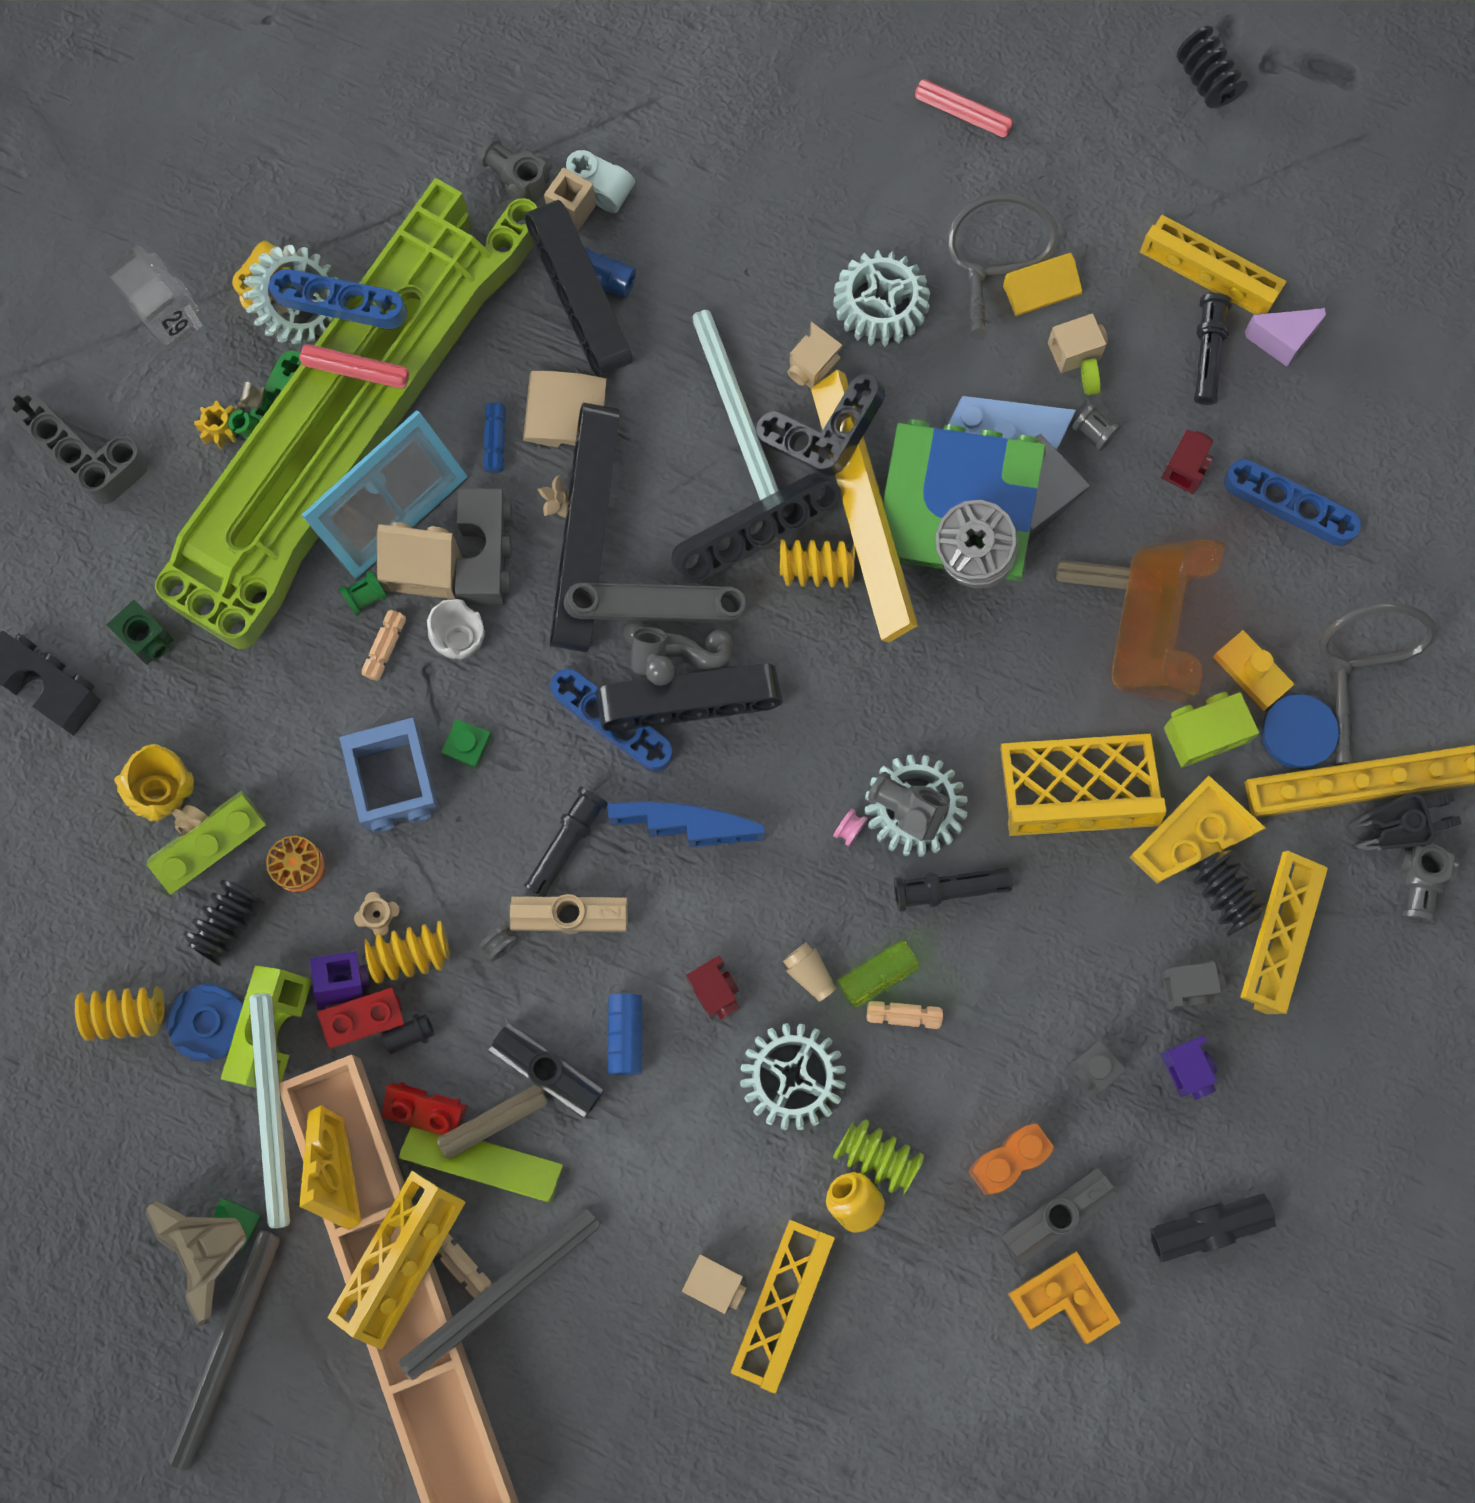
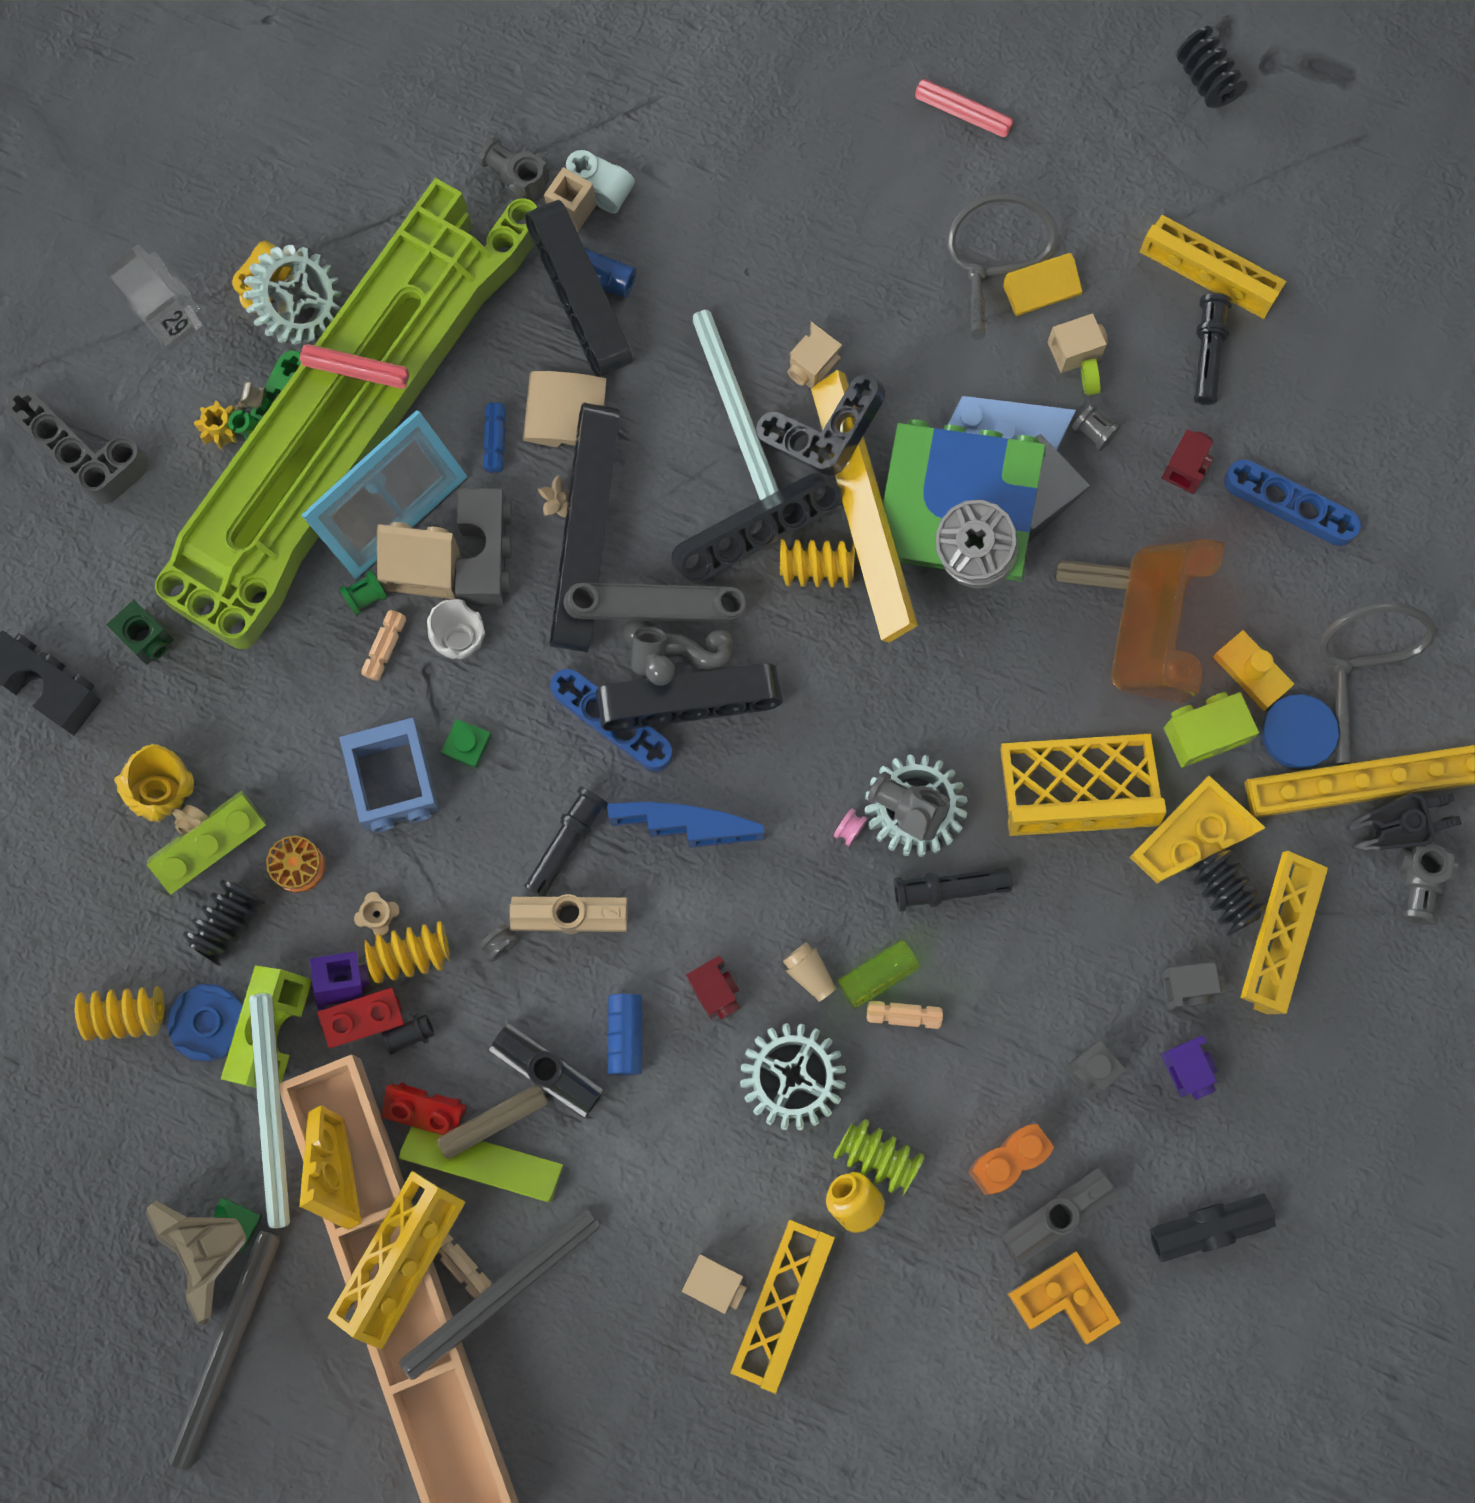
(336, 302): blue beam -> none
(888, 280): light aqua gear -> none
(1284, 332): lavender slope -> none

